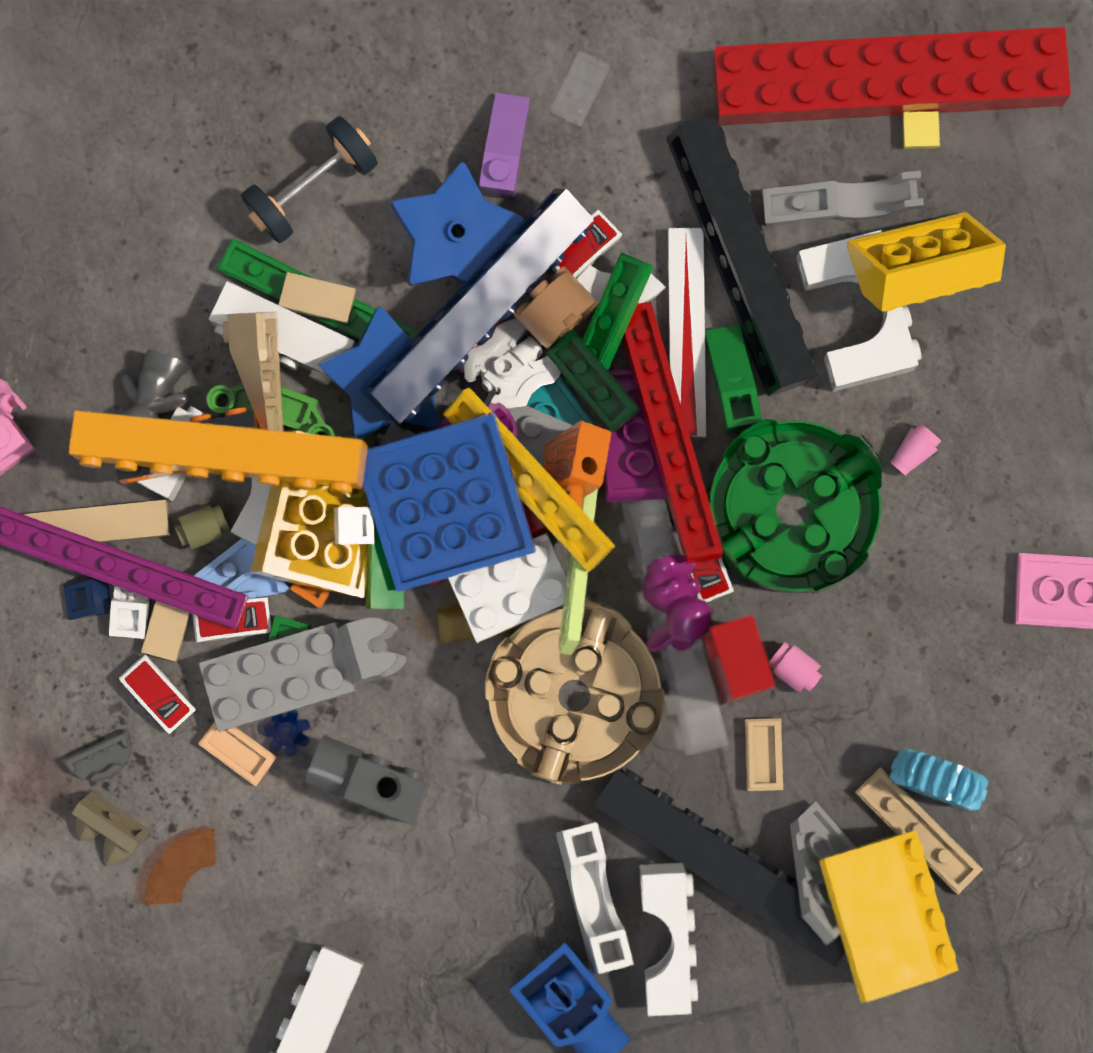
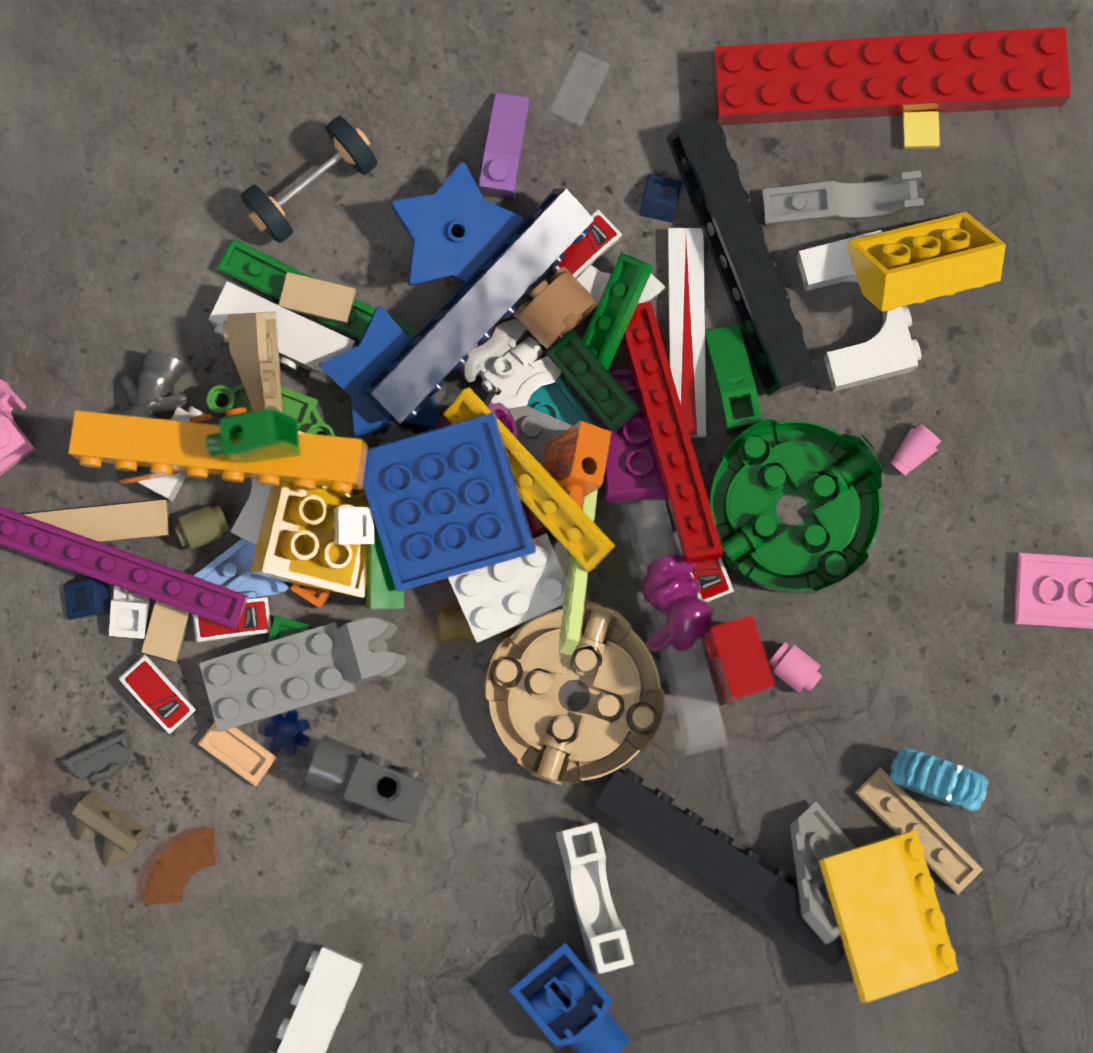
(256, 437): none -> green torso
(660, 198): none -> dark blue slope
(668, 981): white arch -> none
(763, 754): tan tile -> none

